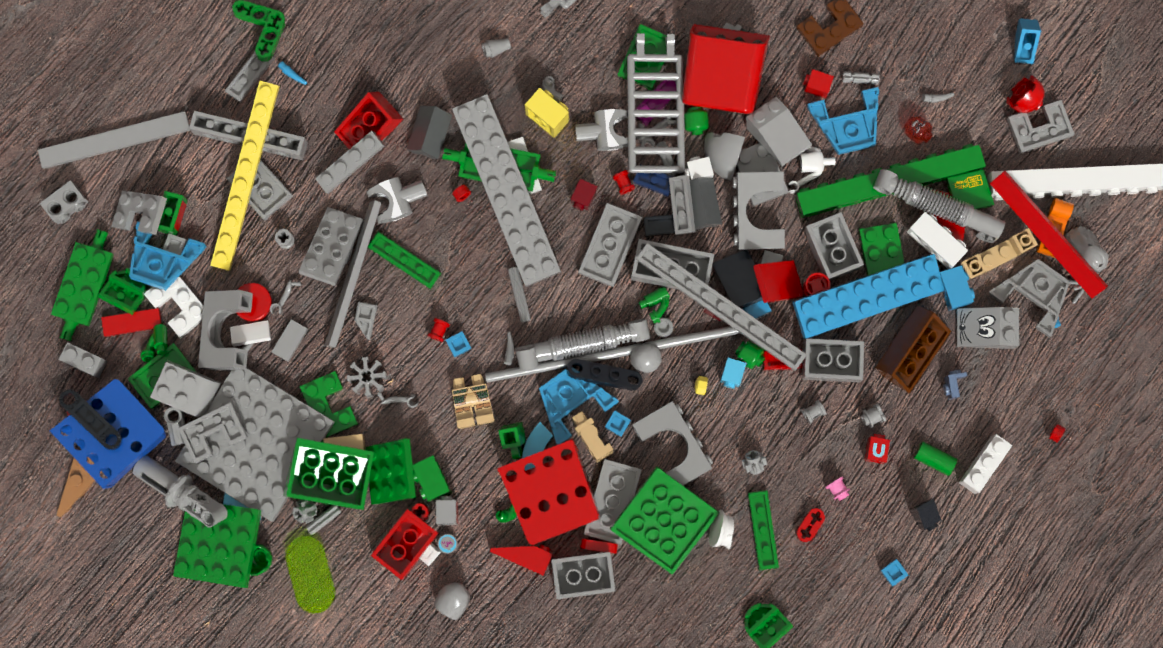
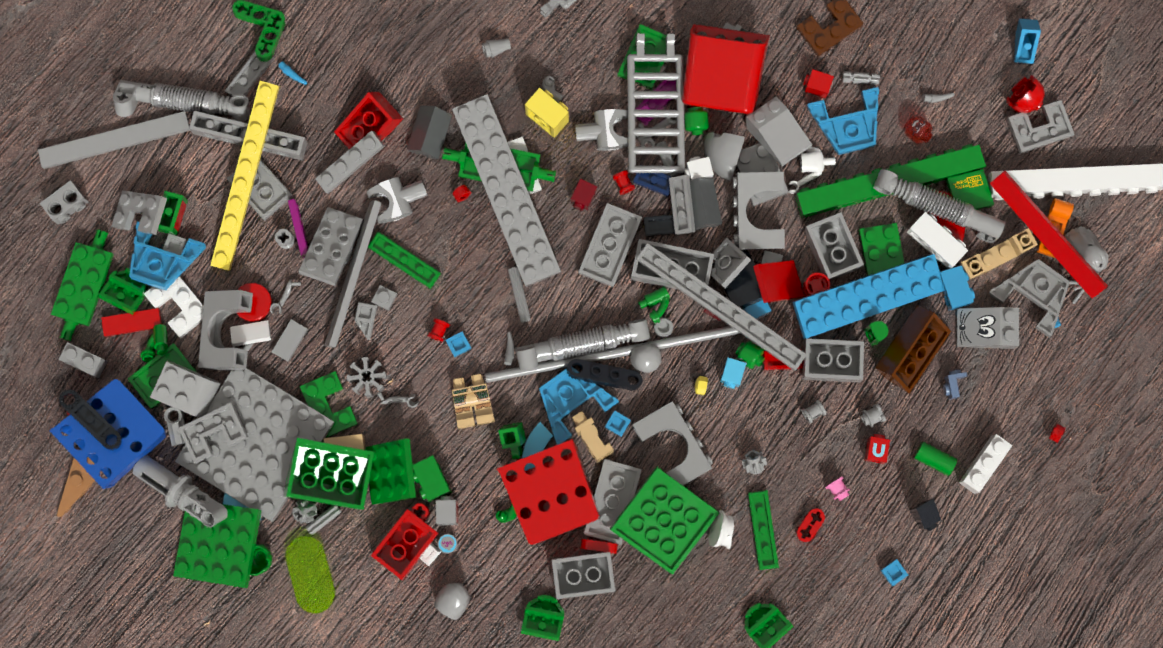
(130, 93): none -> light grey piece
(298, 226): none -> magenta tile
(384, 298): none -> light grey plate
(530, 557): red slope -> none
(543, 618): none -> green slope
(728, 262): none -> light grey plate
(876, 332): none -> green brick

